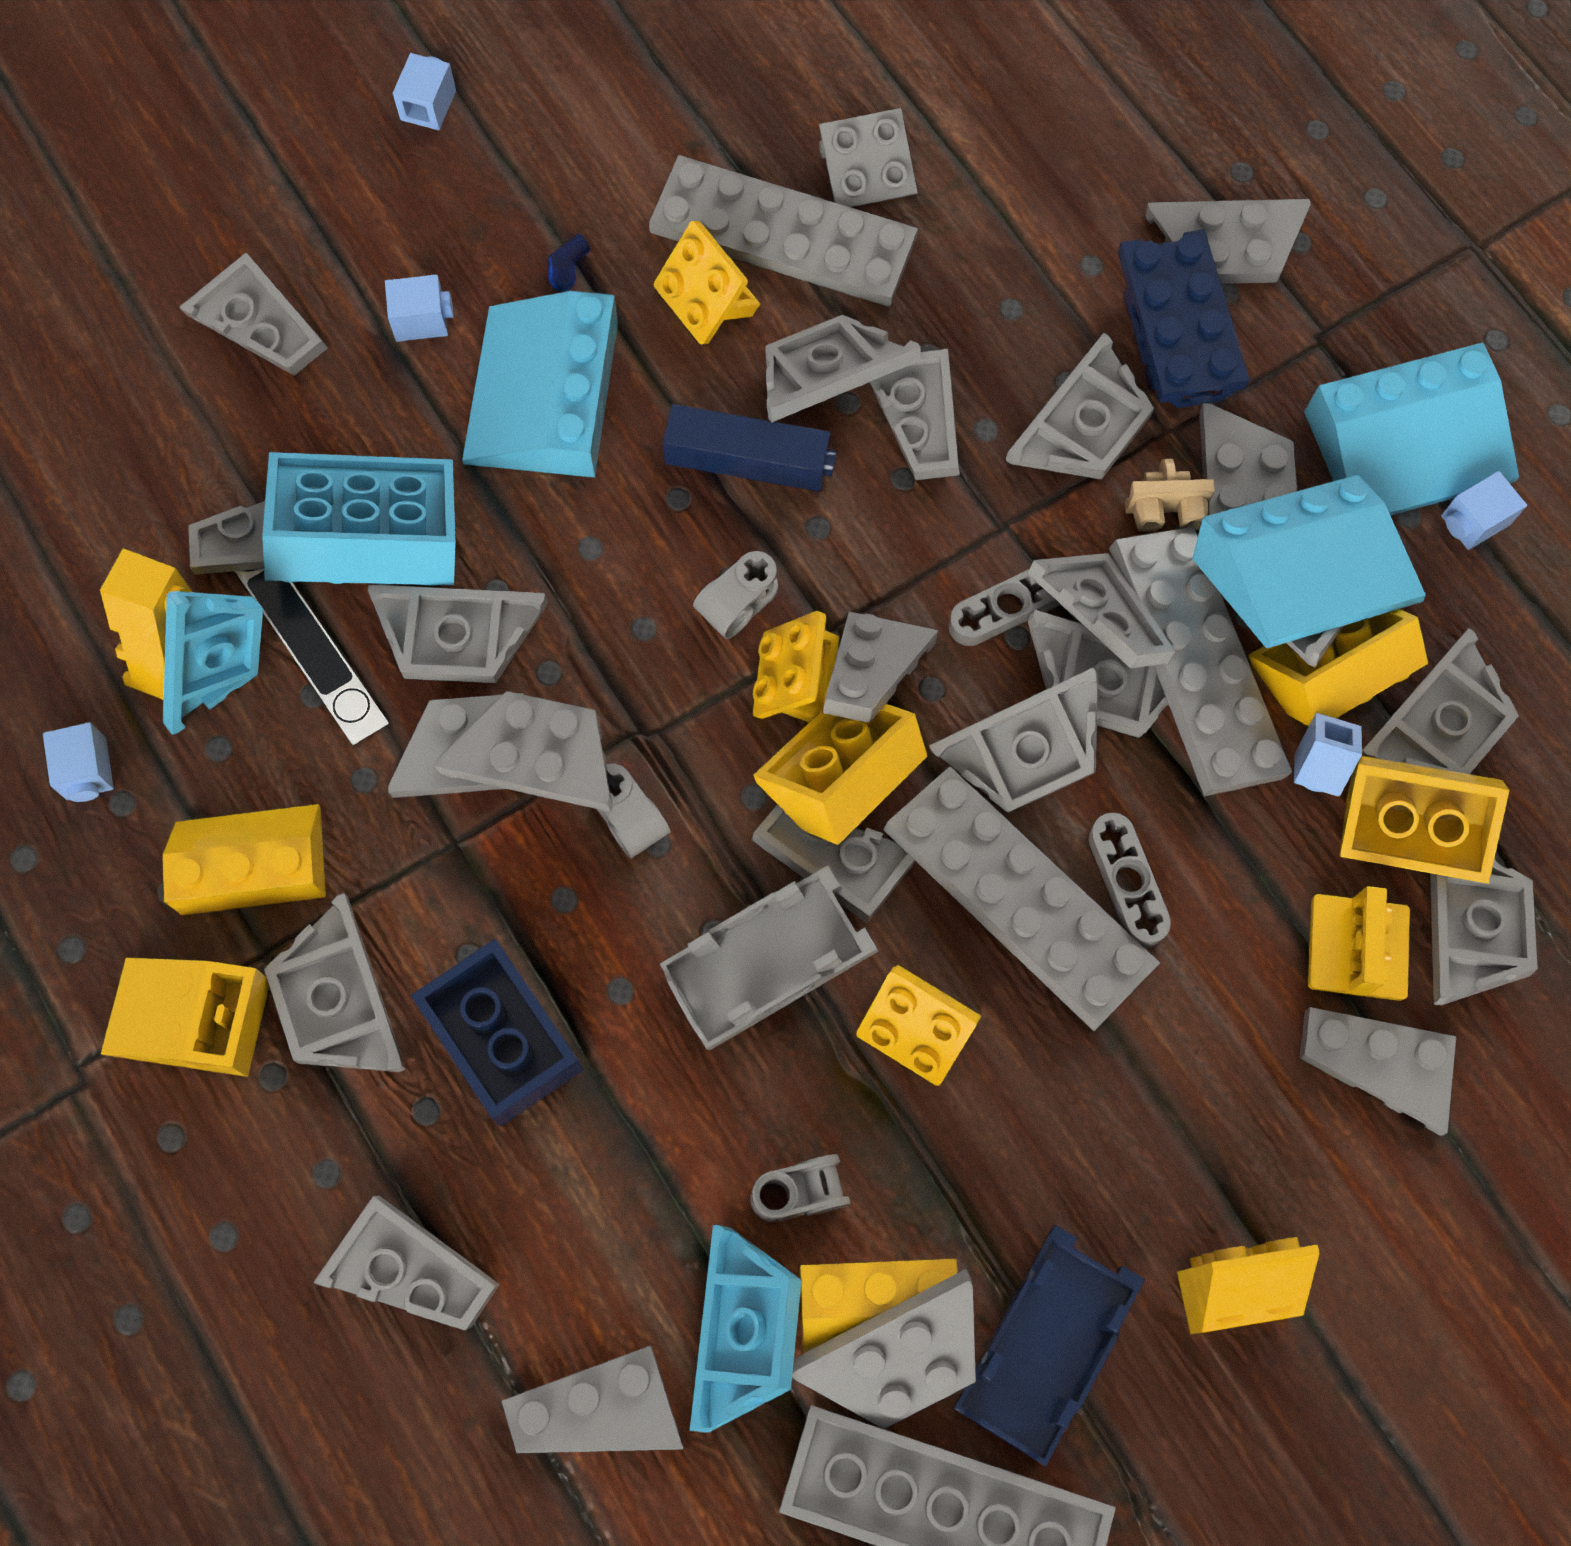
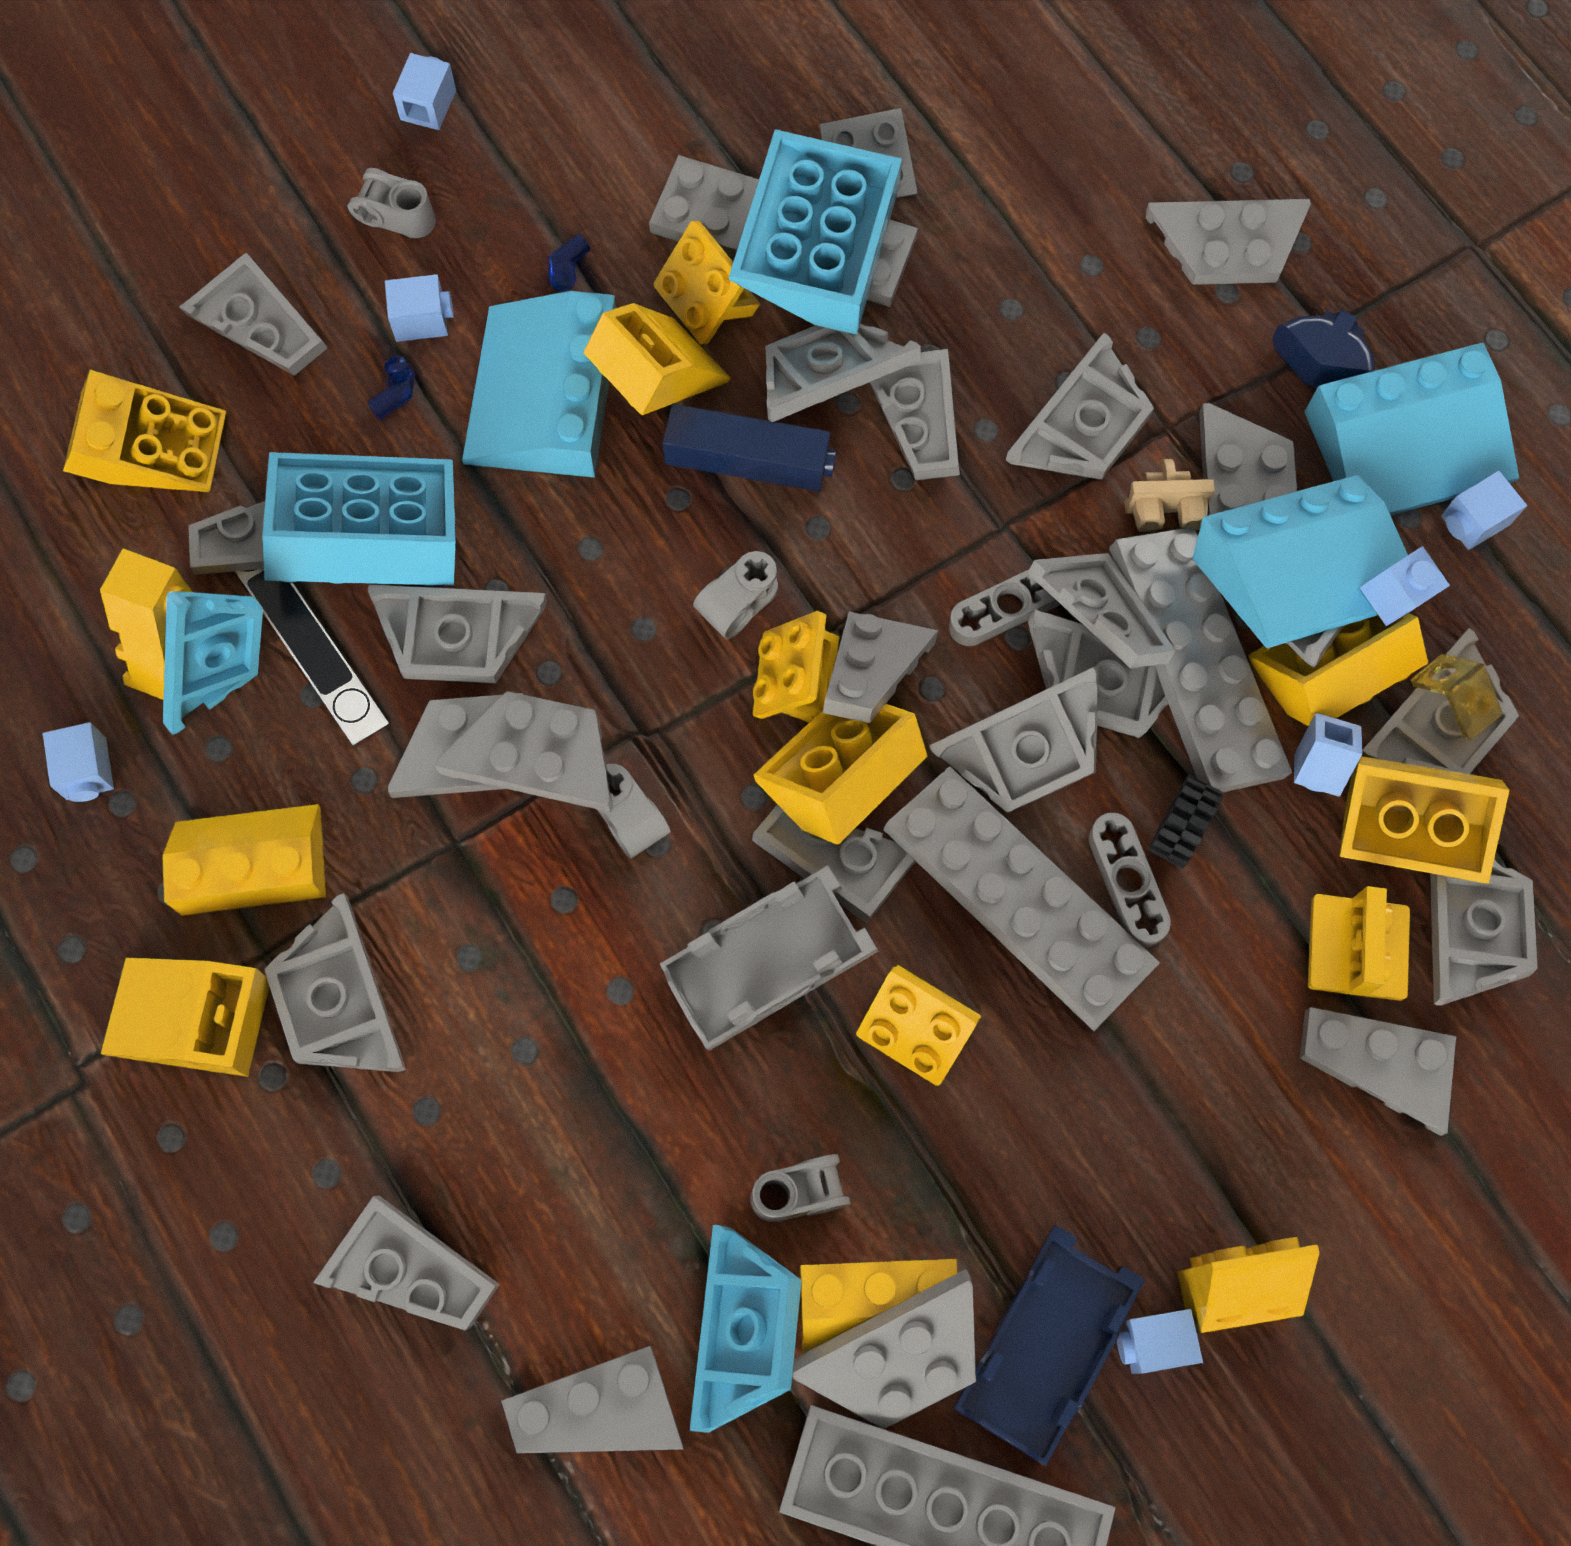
(143, 436): none -> yellow slope
(393, 204): none -> light grey piece
(398, 388): none -> clear blue arm
(497, 1033): dark blue brick -> none
(651, 358): none -> yellow slope
(817, 228): none -> medium azure slope
(1159, 1342): none -> light blue brick
(1181, 320): dark blue piece -> none
(1186, 821): none -> black tyre
(1324, 347): none -> dark blue piece
(1404, 586): none -> light blue brick
(1466, 690): none -> clear yellow bracket

